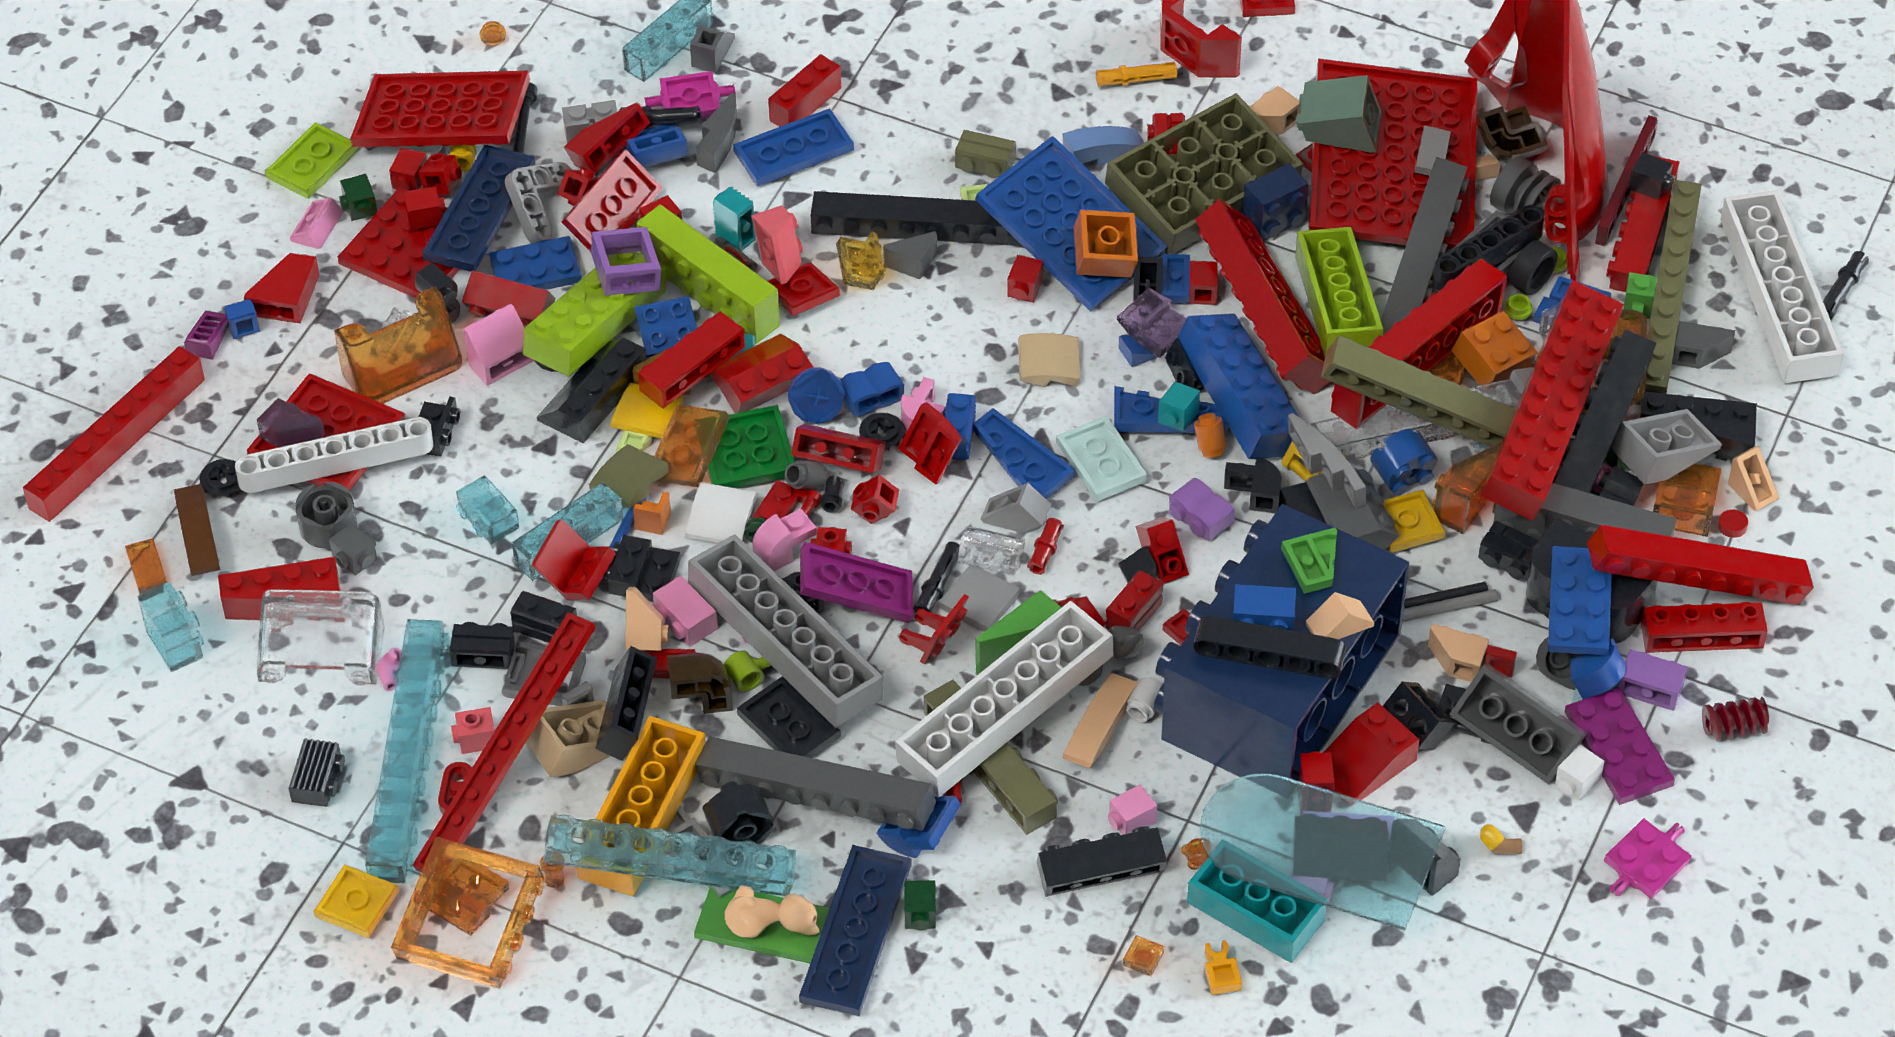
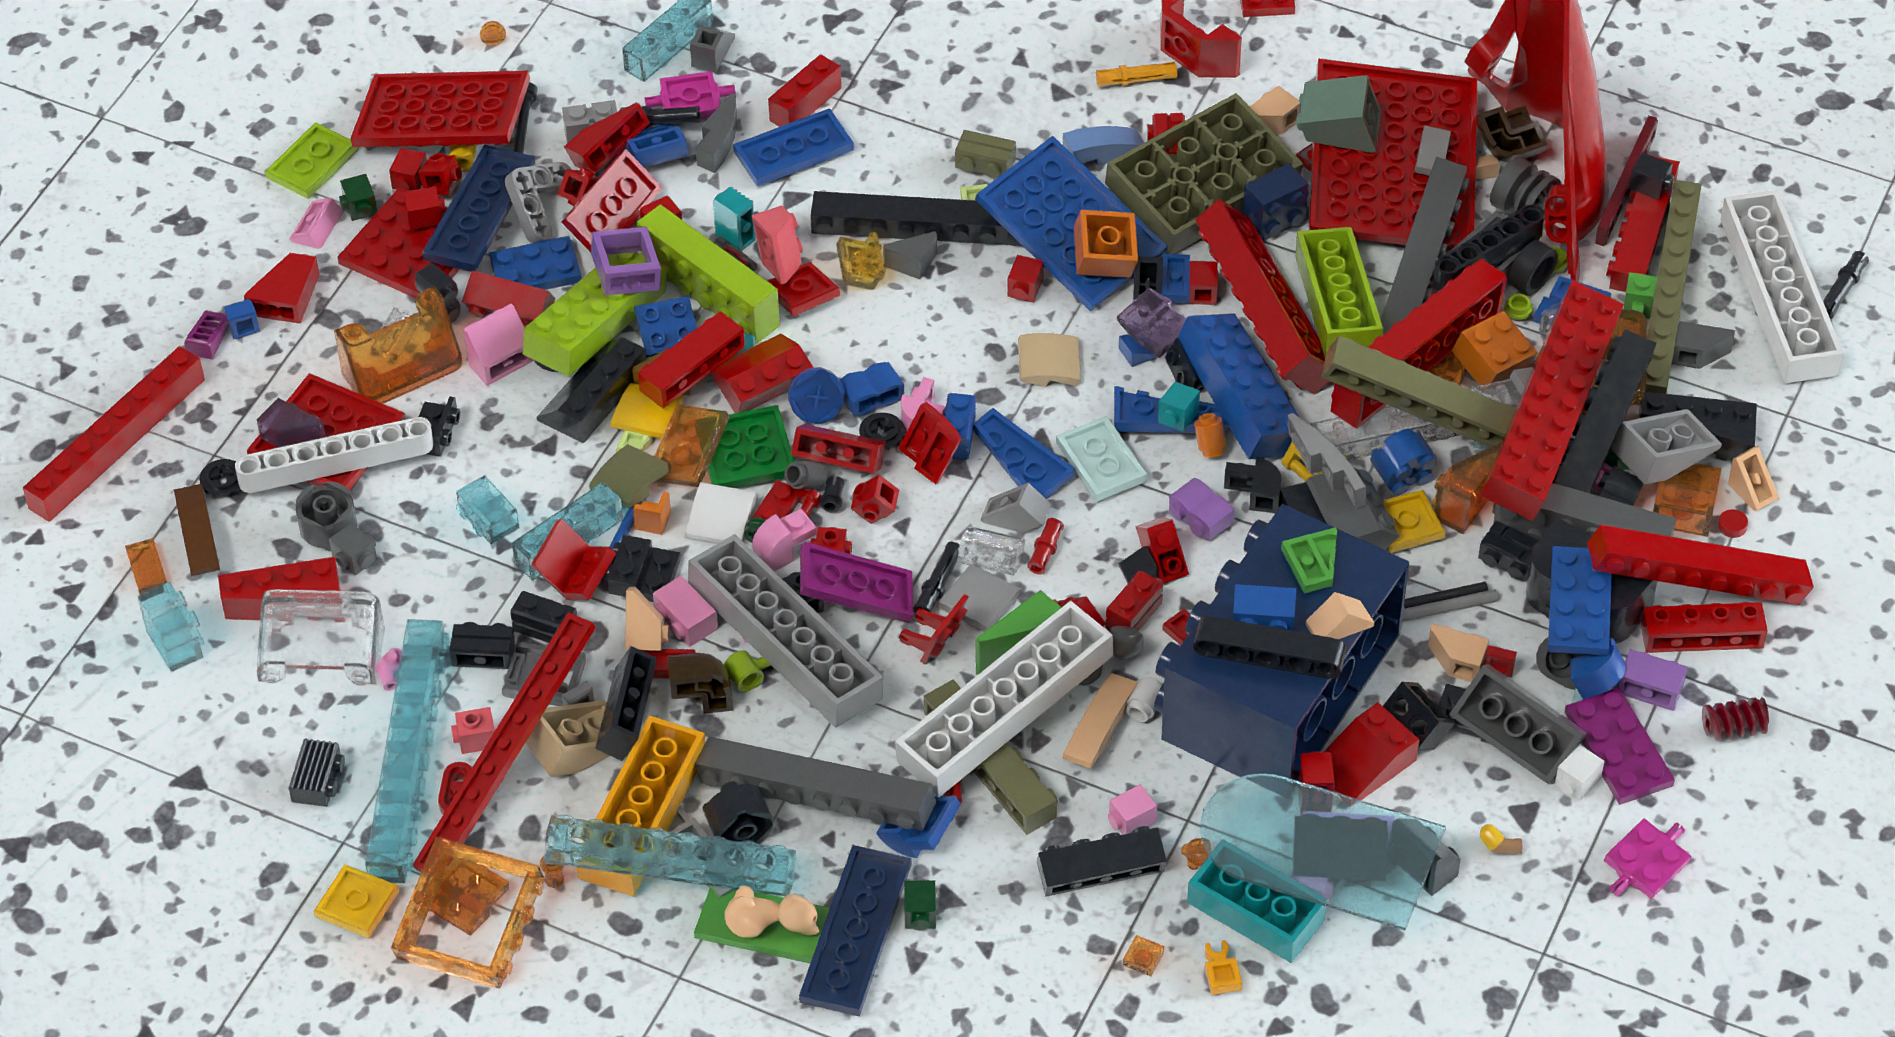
(788, 720): black plate -> none

